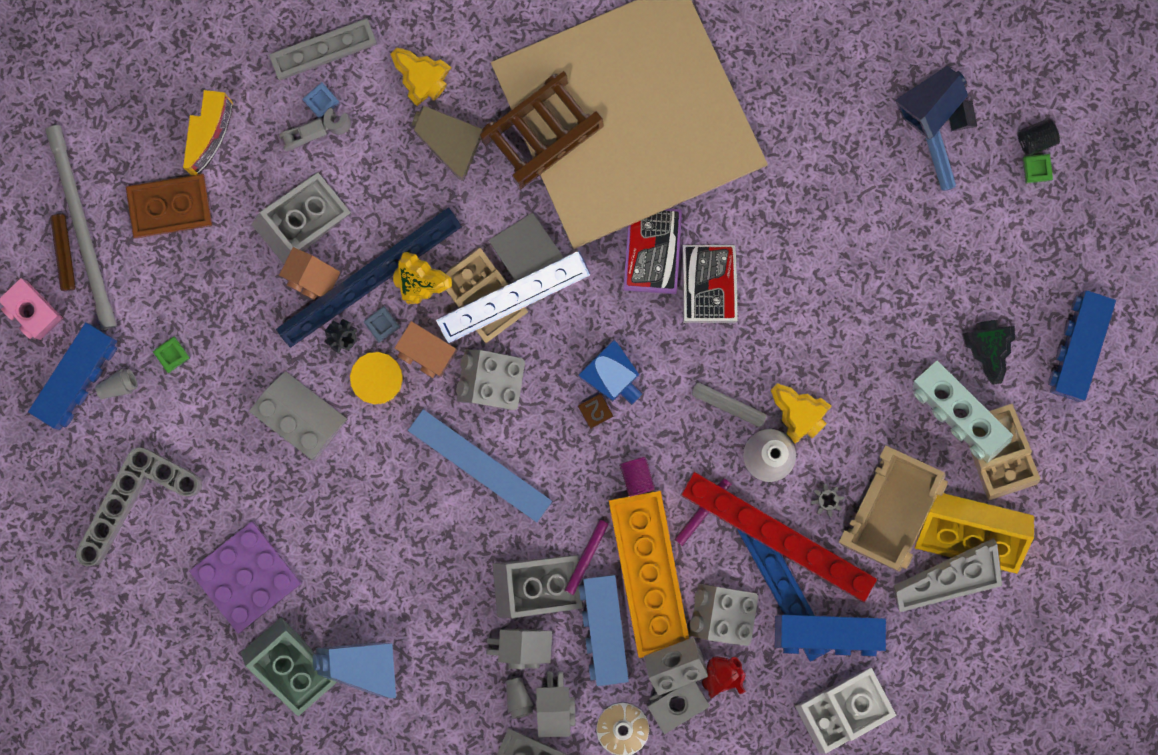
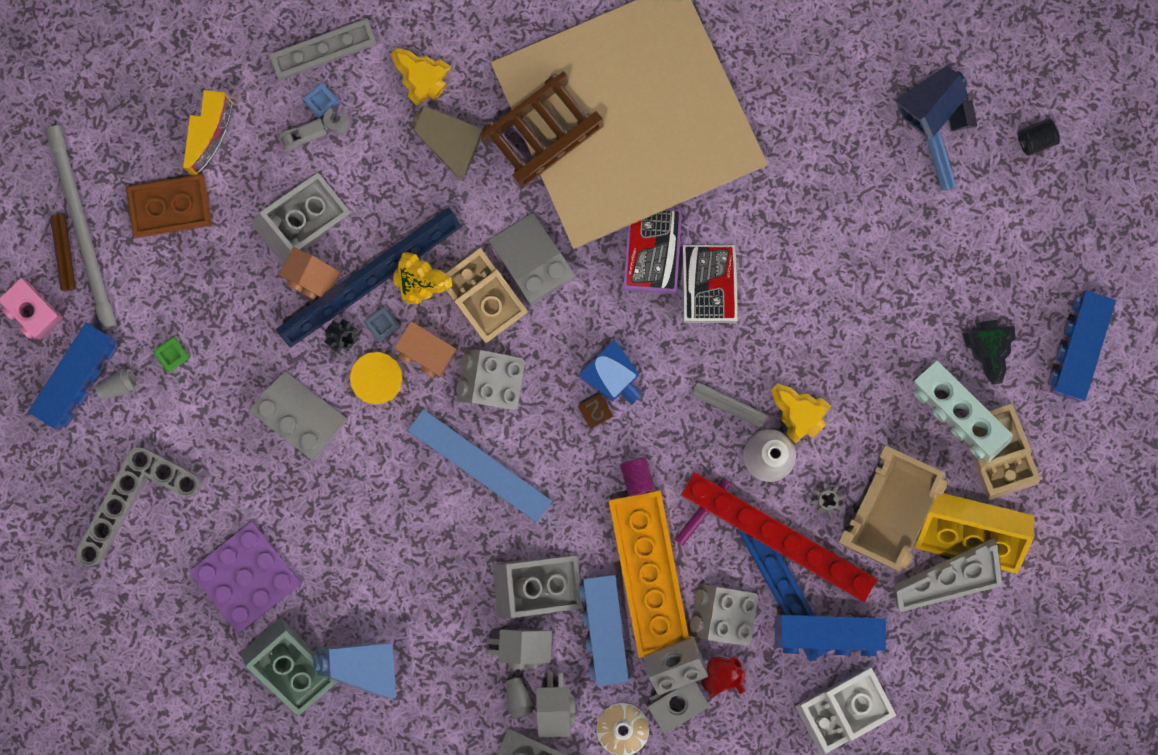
(513, 296): tile -> none
(586, 557): magenta bar -> none
(1037, 168): bright green tile -> none

